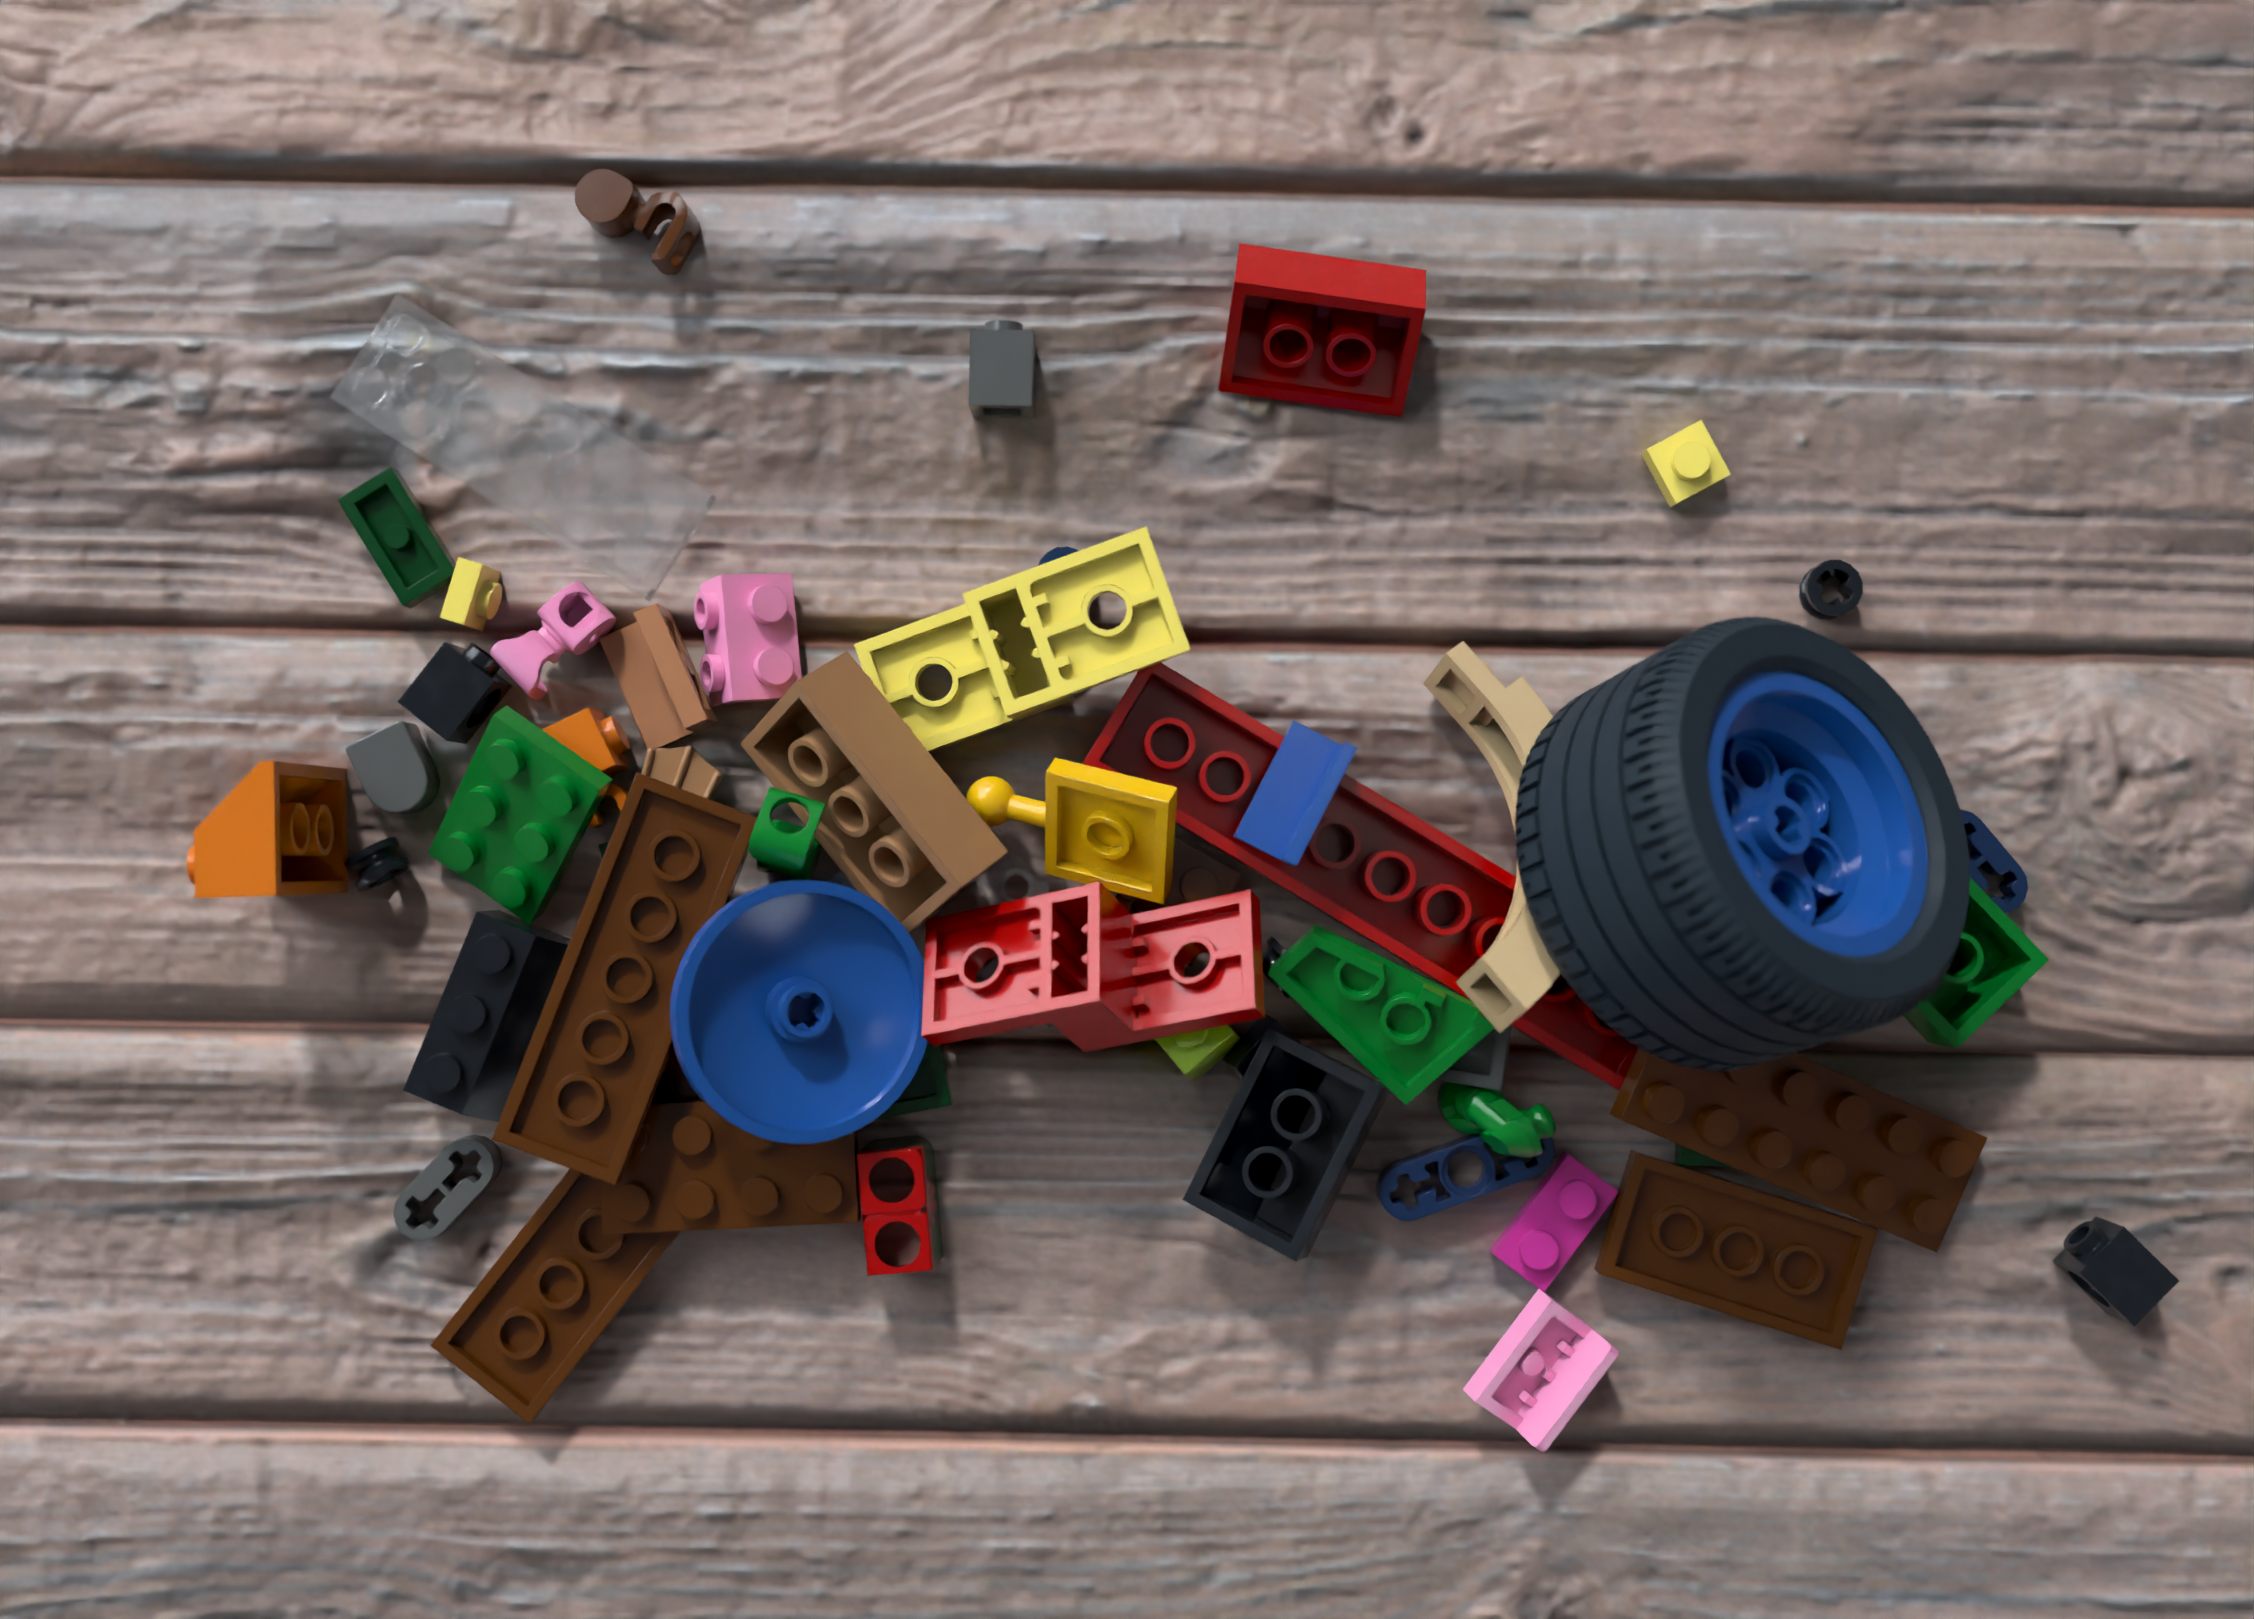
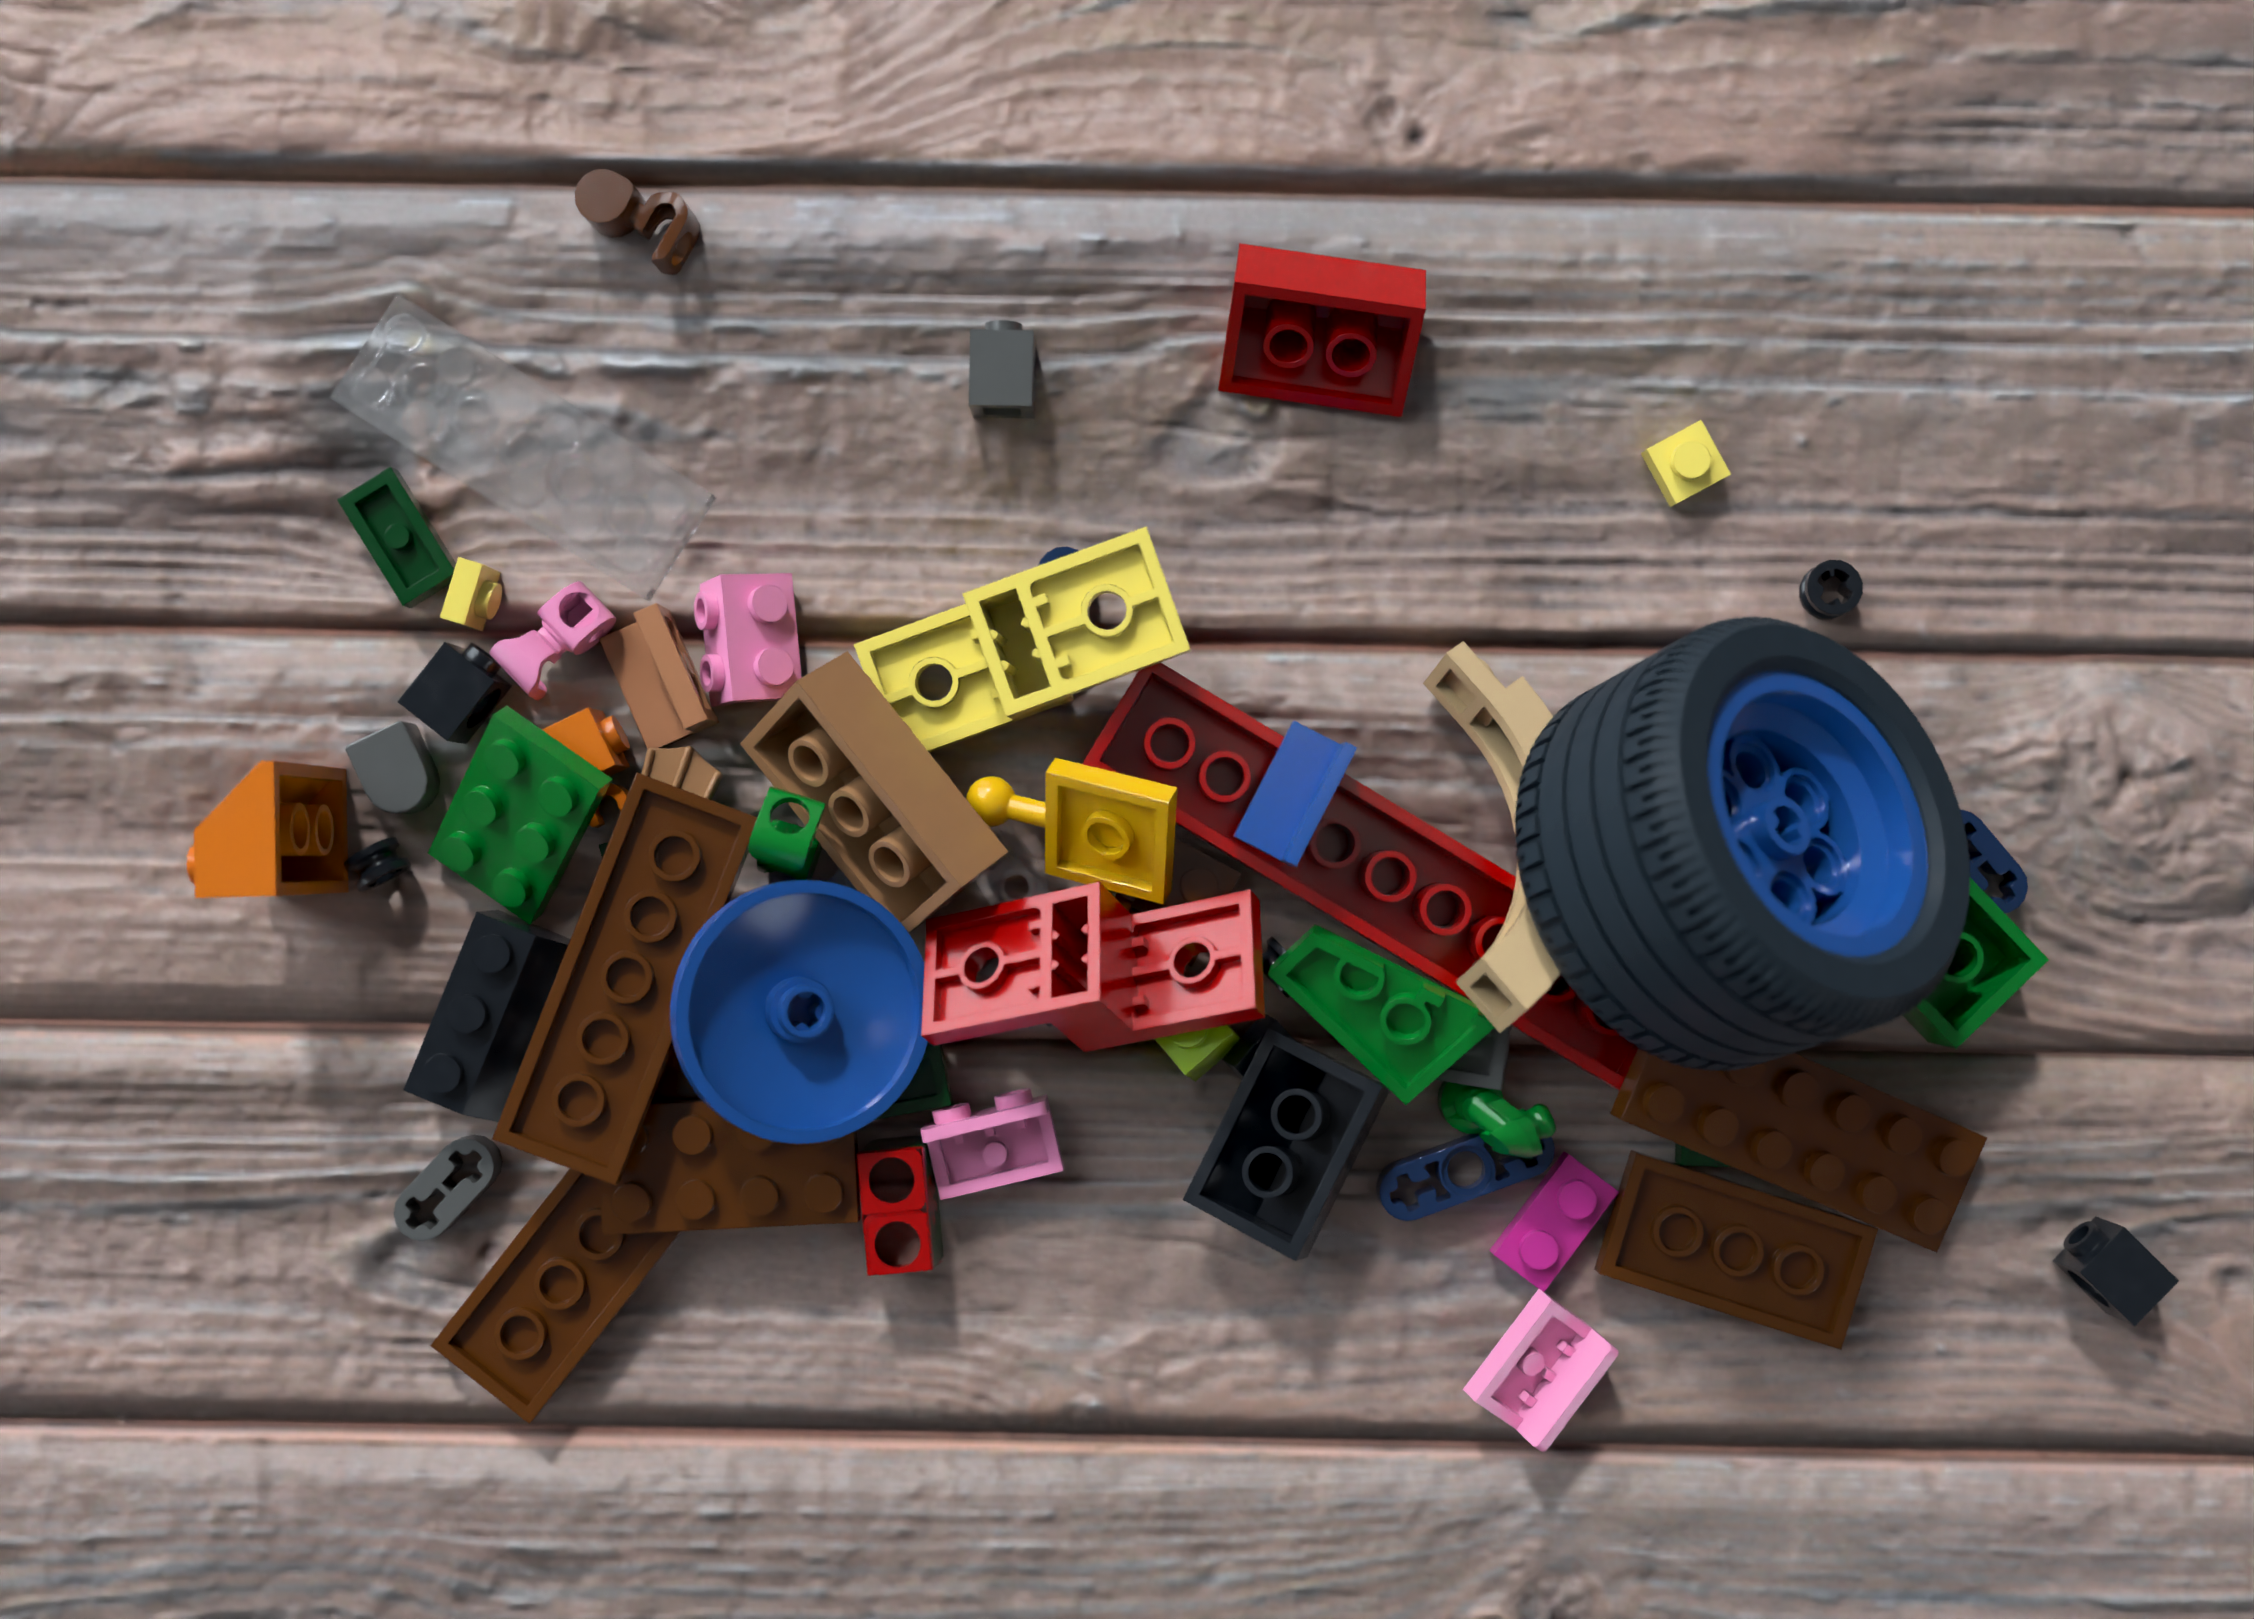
(992, 1144): none -> bright pink bracket

